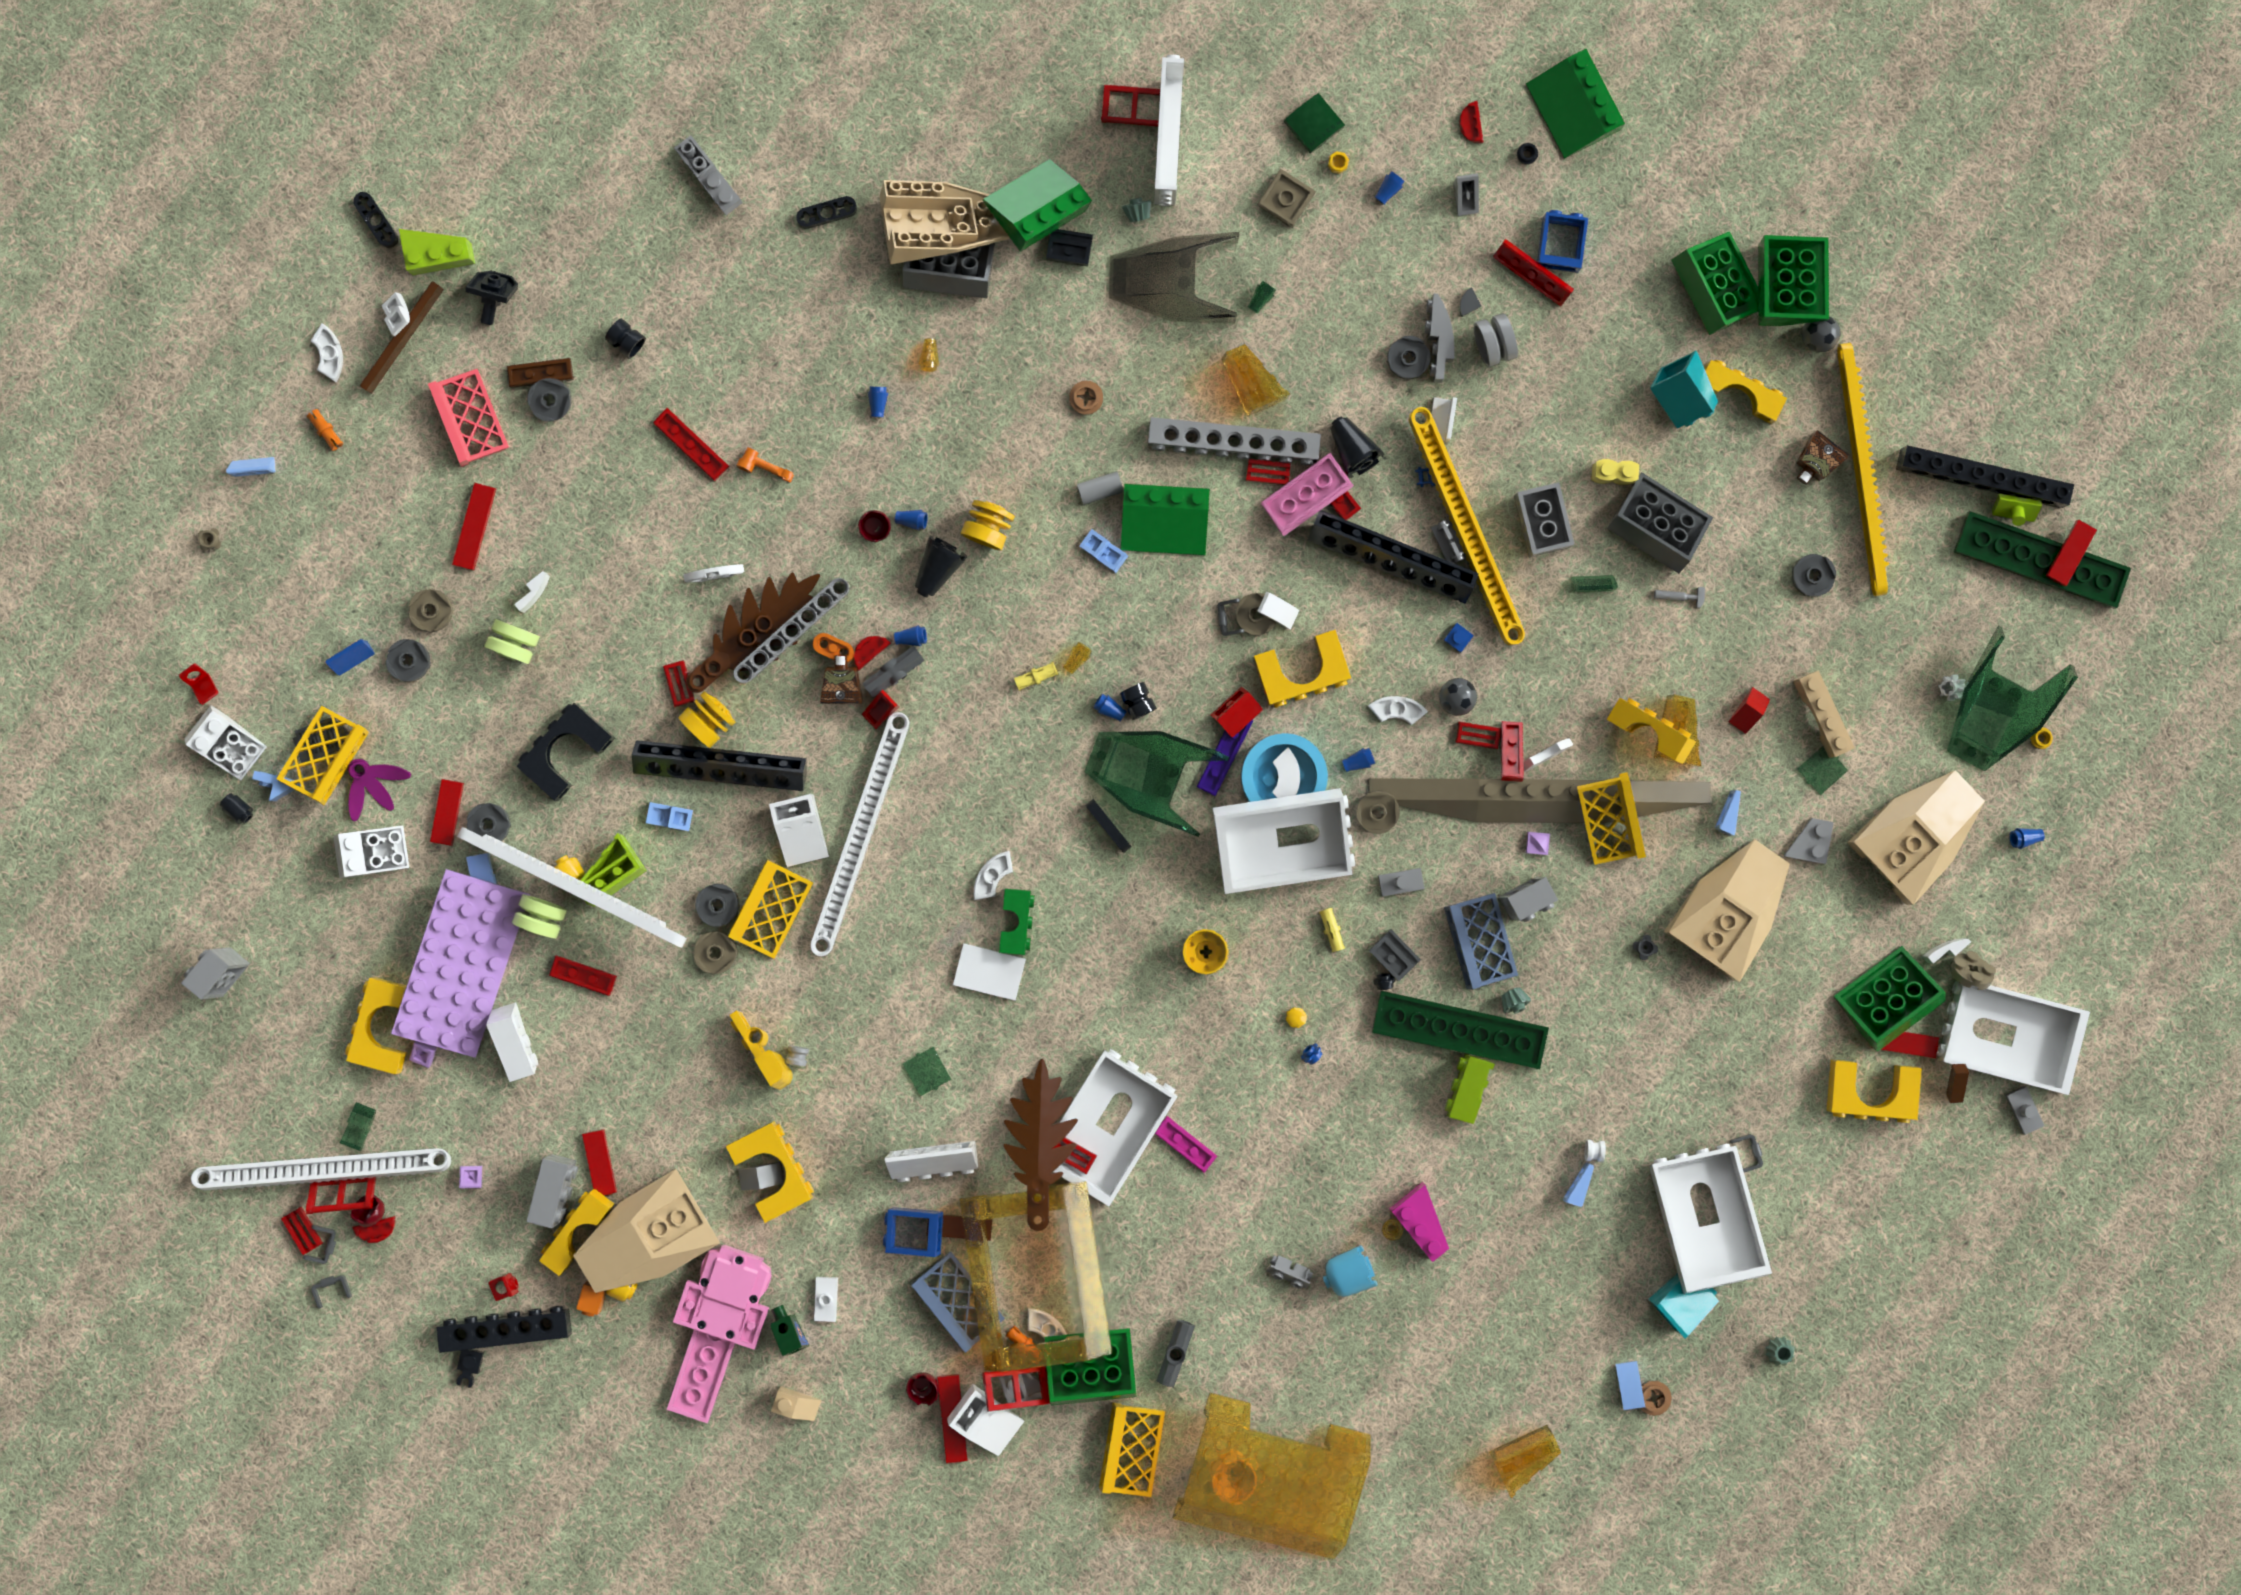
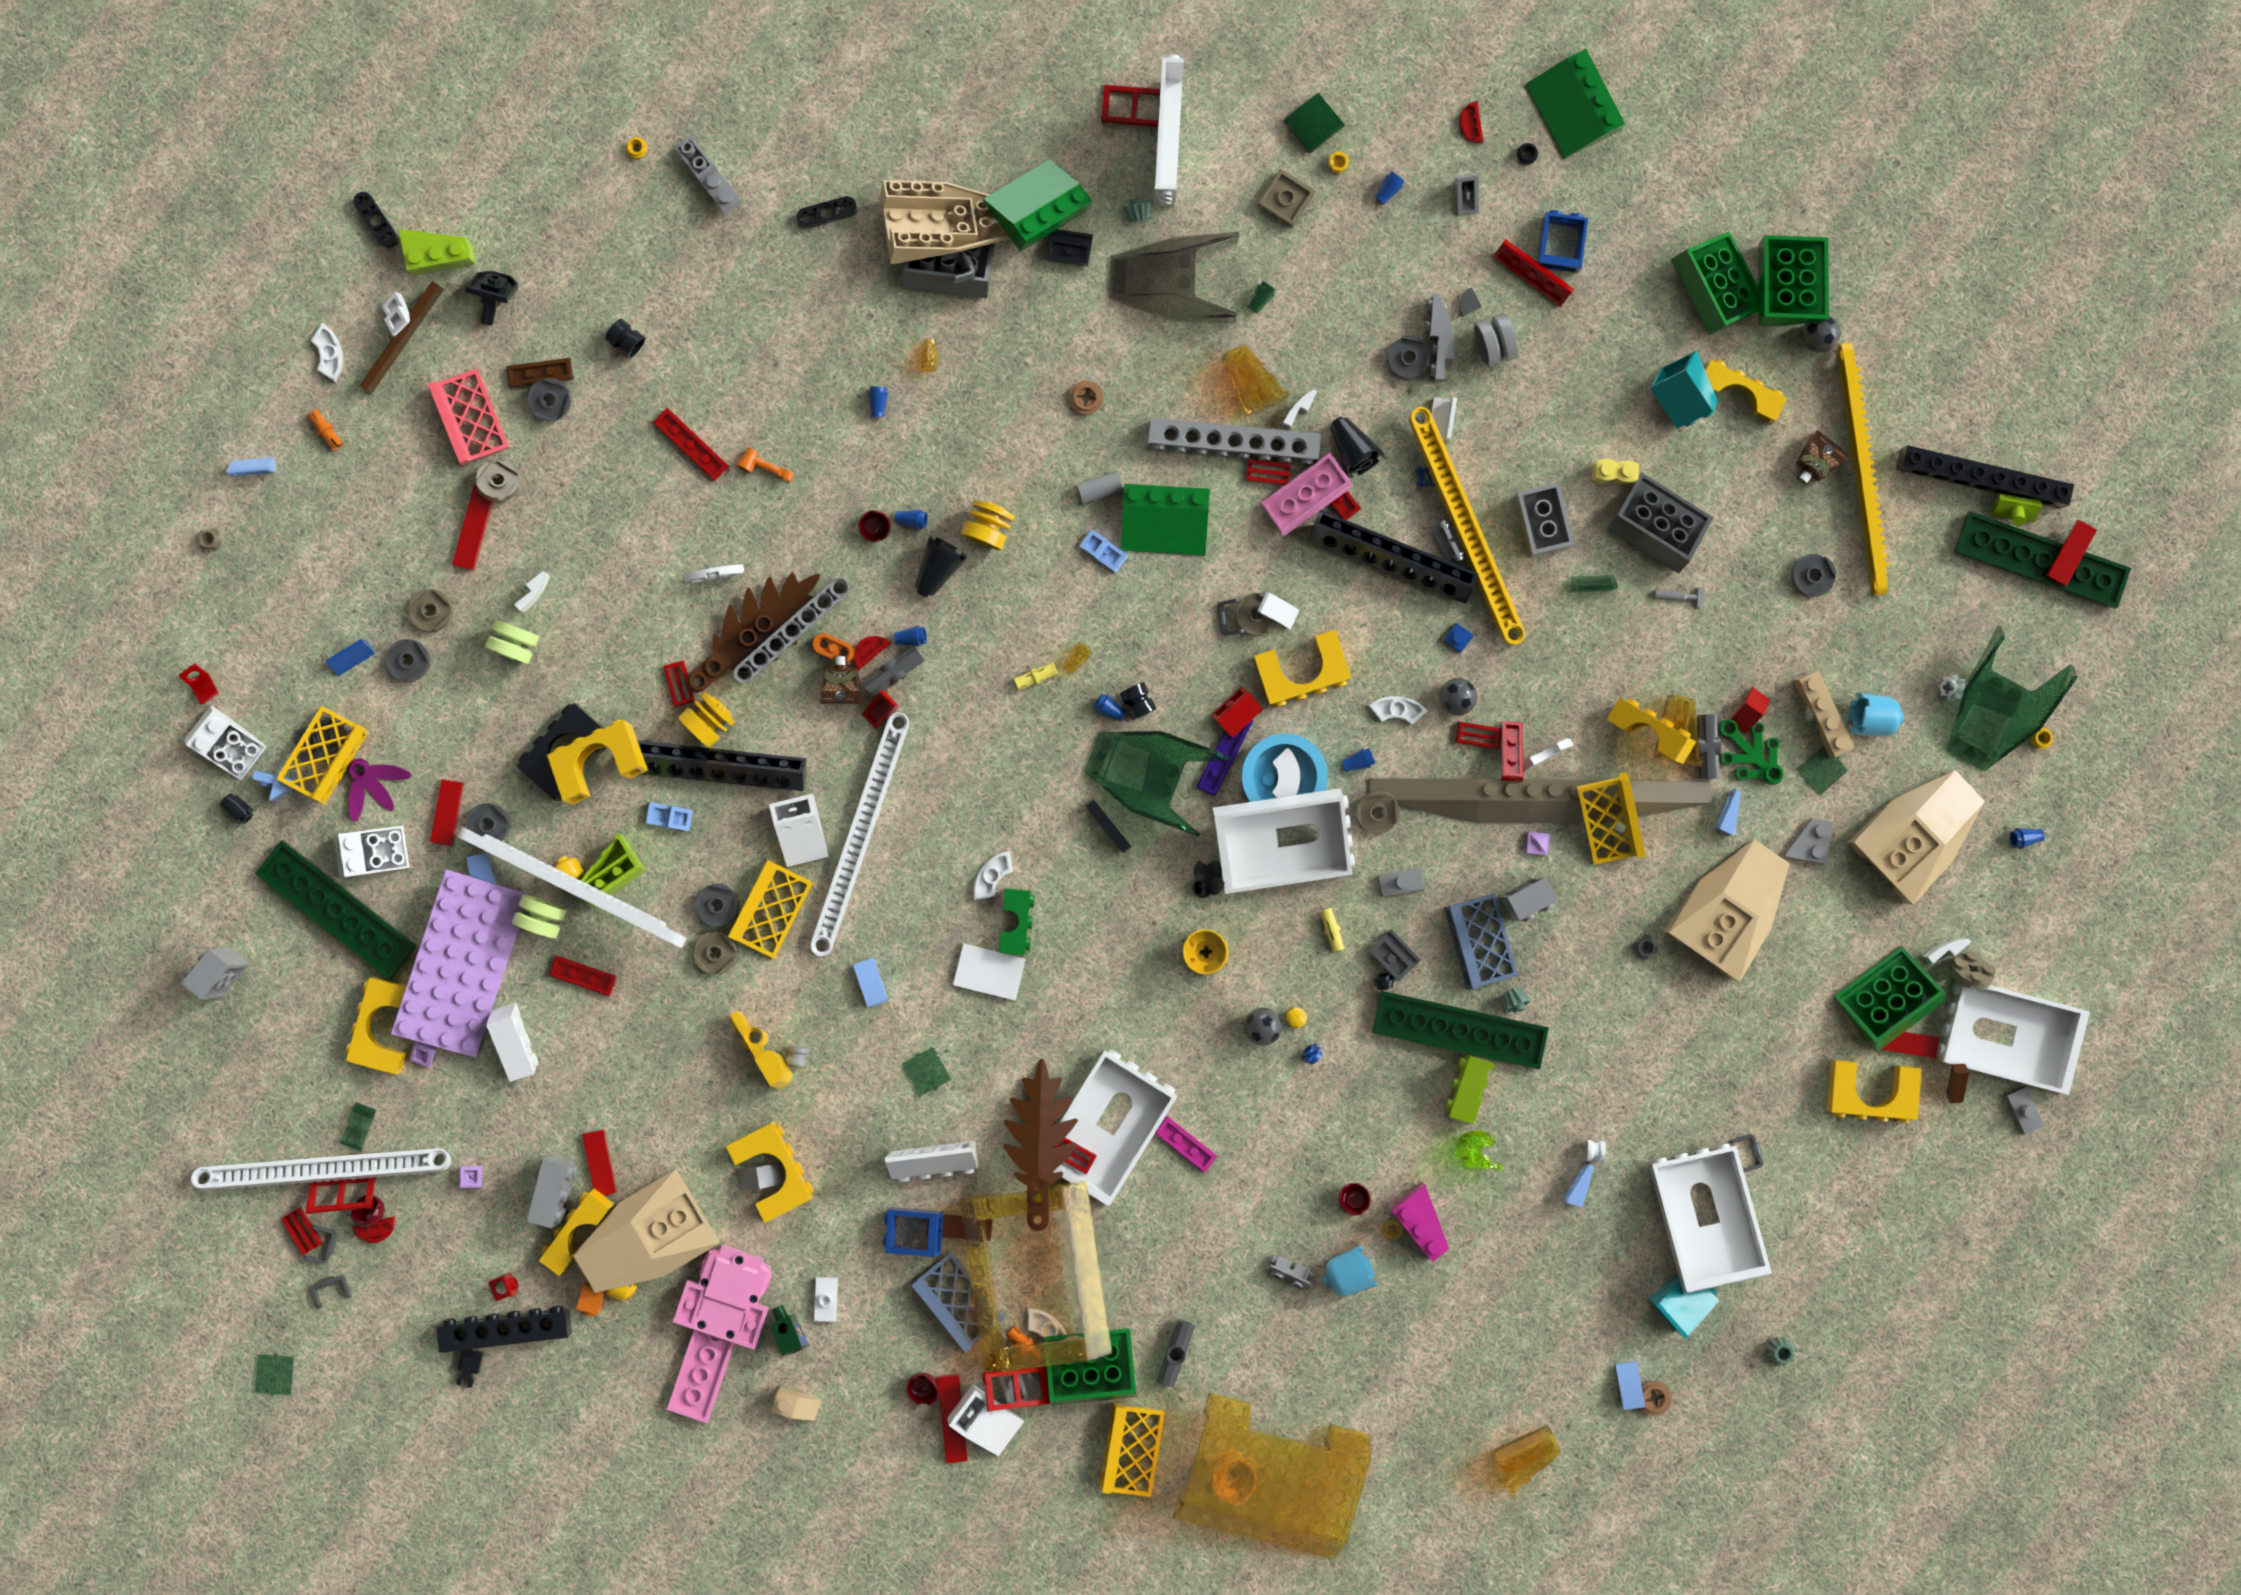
(274, 1374): none -> clear green piece
(336, 909): none -> dark green plate
(494, 492): none -> plate
(569, 760): none -> yellow arch
(633, 142): none -> yellow plate
(870, 982): none -> light blue slope
(967, 263): none -> dark grey piece
(1207, 879): none -> black plate
(1263, 1026): none -> dark grey piece
(1302, 405): none -> white slope
(1357, 1203): none -> dark red hair
(1469, 1150): none -> clear neon green helmet
(1709, 746): none -> dark grey piece
(1753, 754): none -> green plant
(1874, 715): none -> medium azure cylinder

